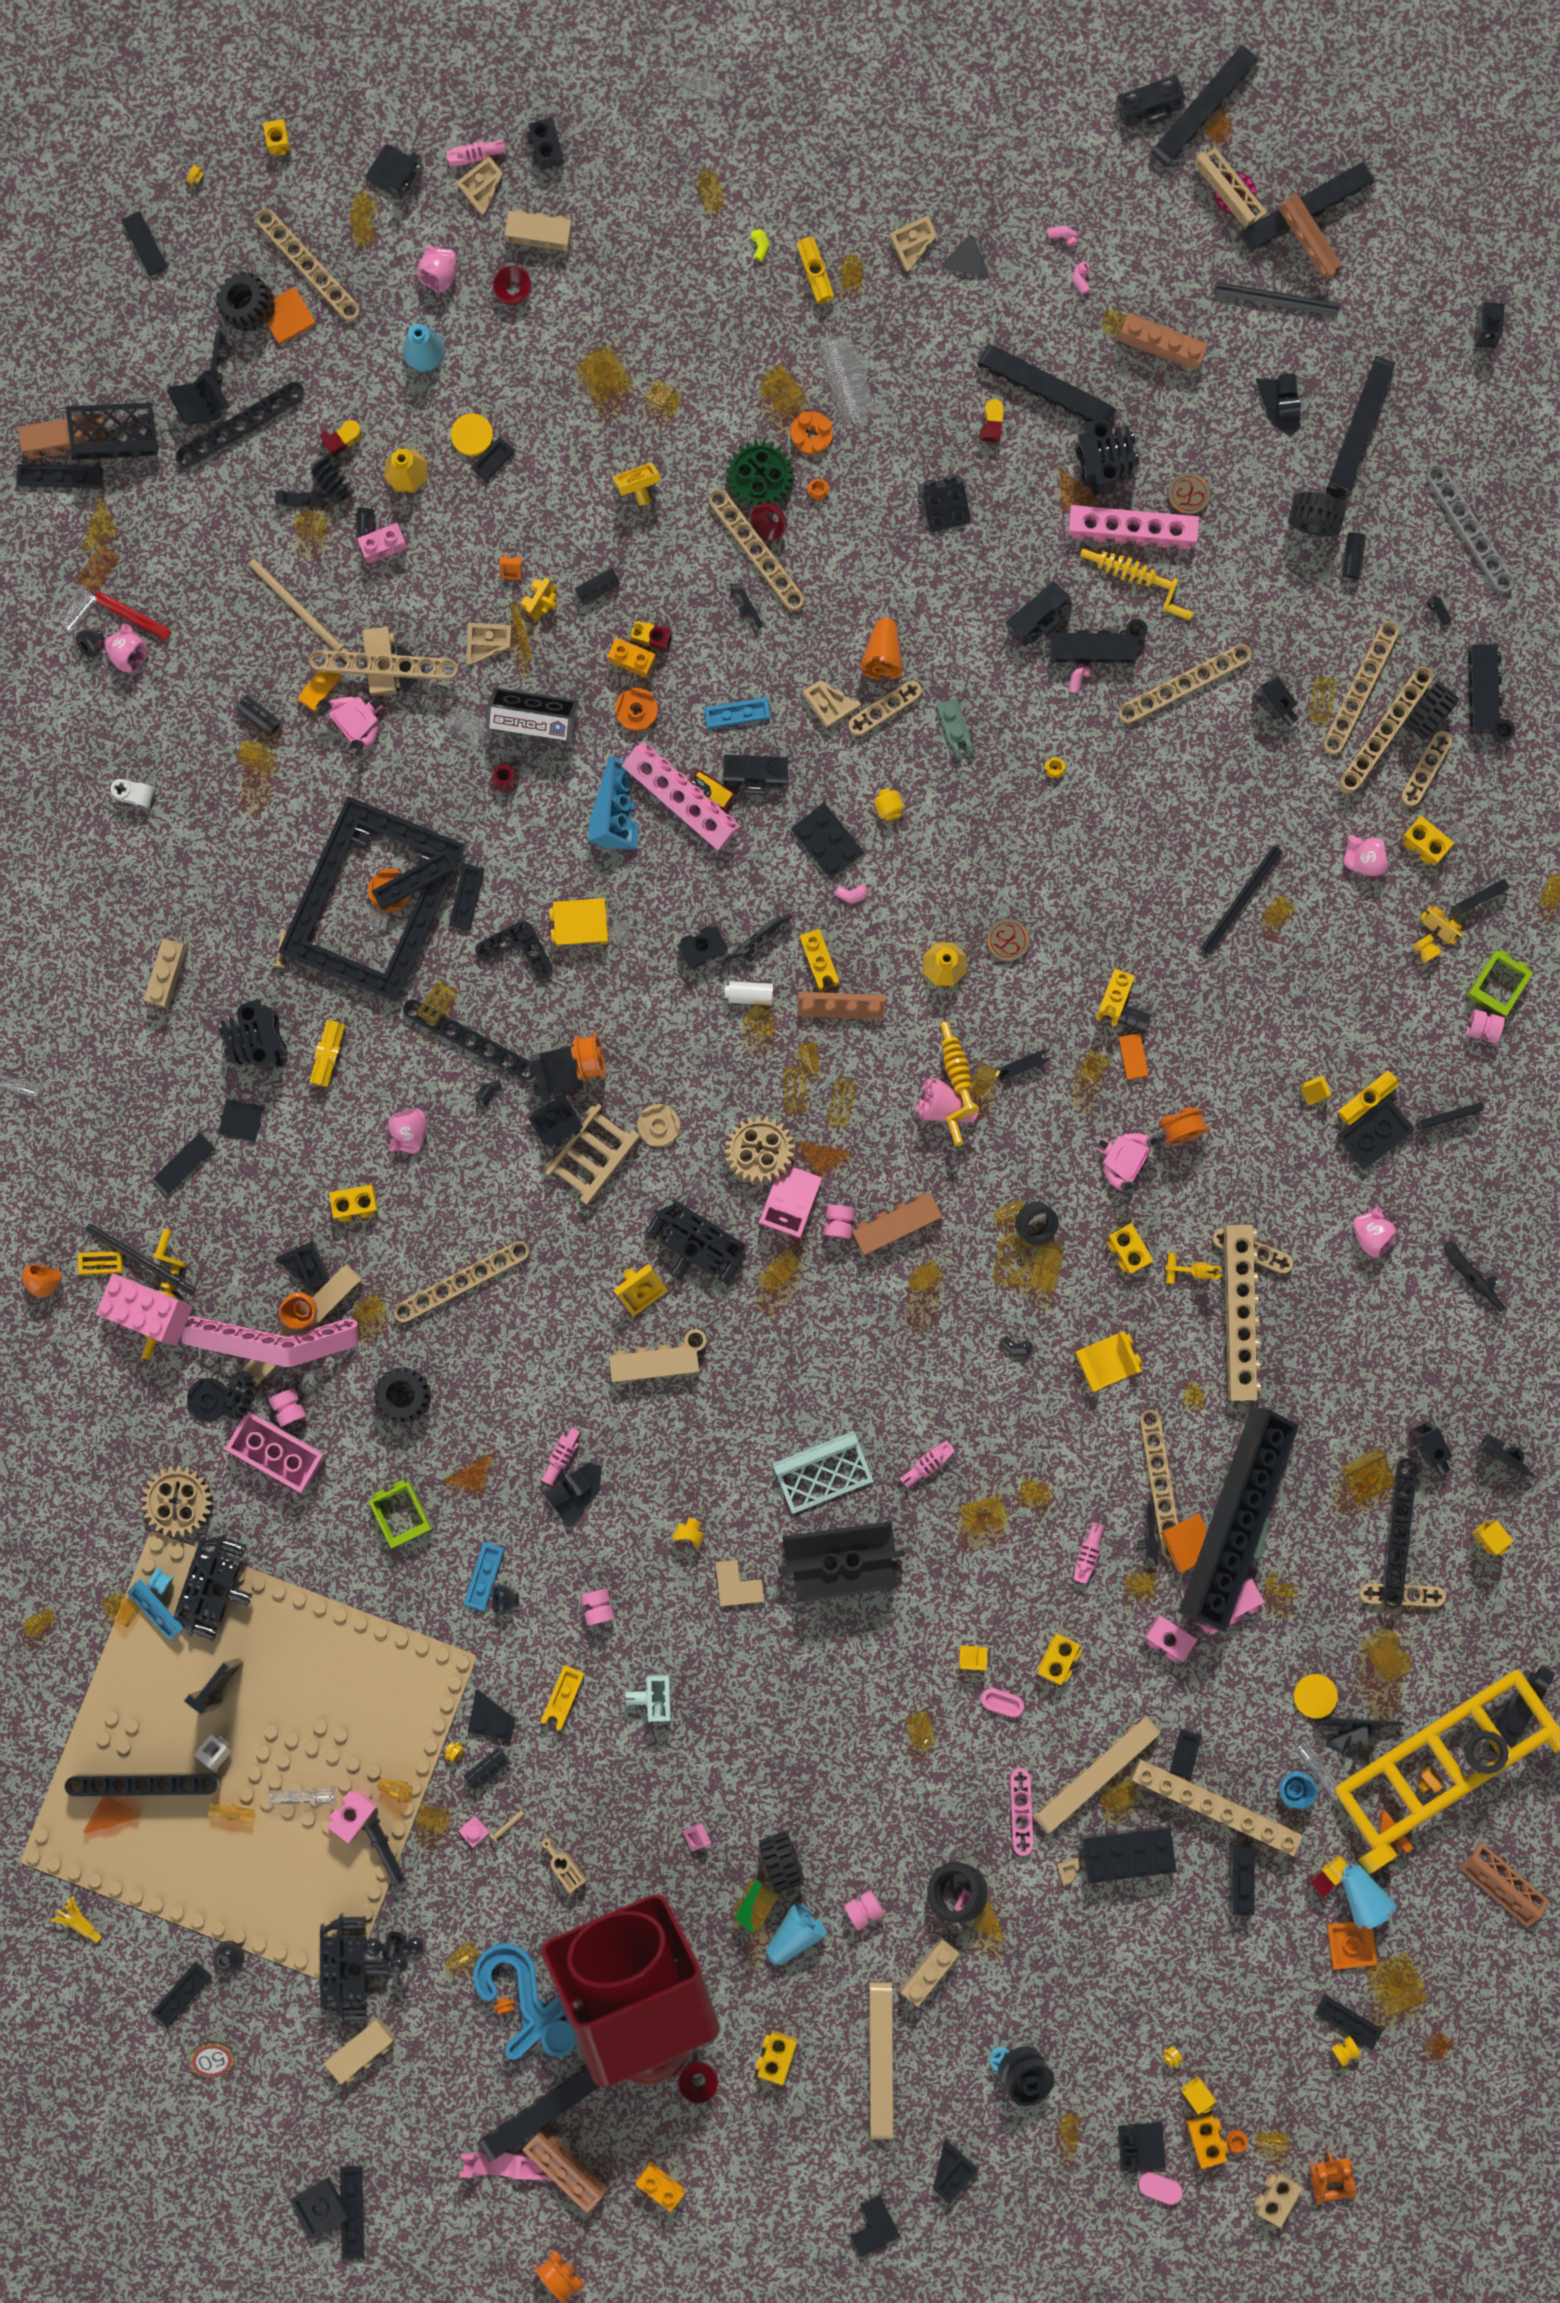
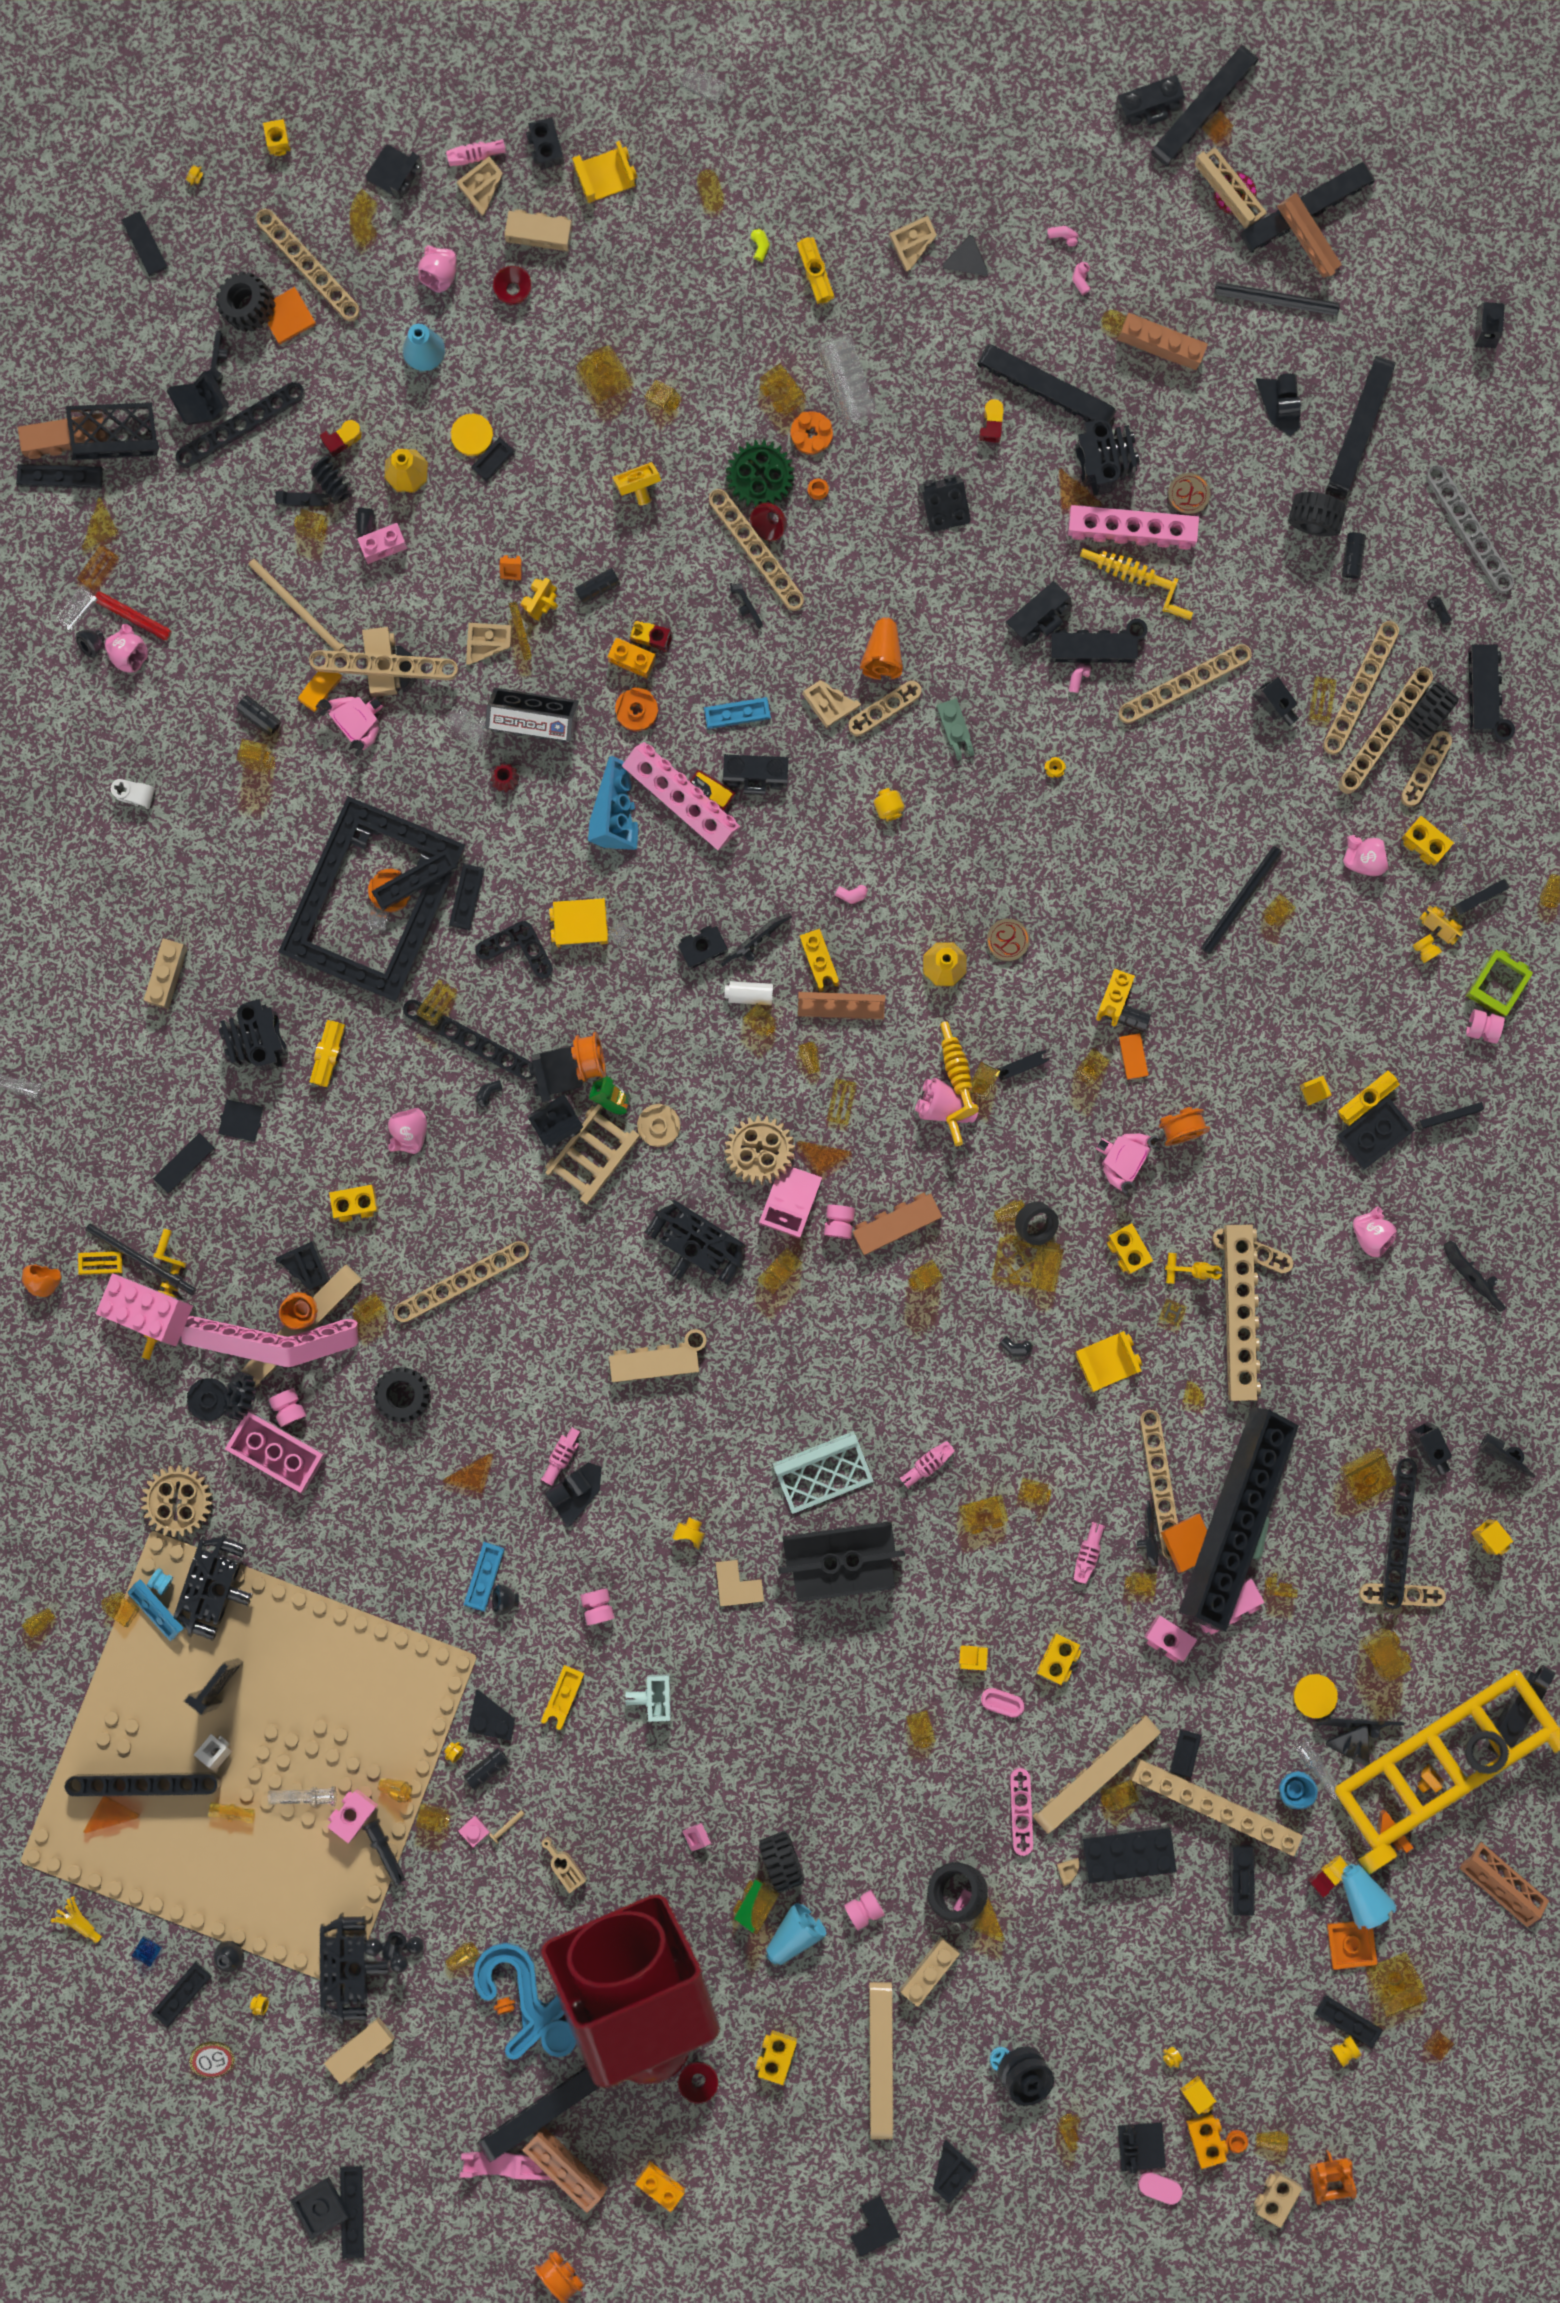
(146, 1951): none -> clear blue tile
(257, 2005): none -> yellow plate
(279, 956): tan pin -> none
(410, 1534): lime window -> none
(605, 173): none -> yellow panel
(610, 1096): none -> green leg
(640, 1289): yellow tile -> none
(795, 1107): clear yellow tile -> none
(827, 840): black plate -> none
(851, 271): clear yellow bracket -> none
(1172, 1312): none -> clear yellow tile

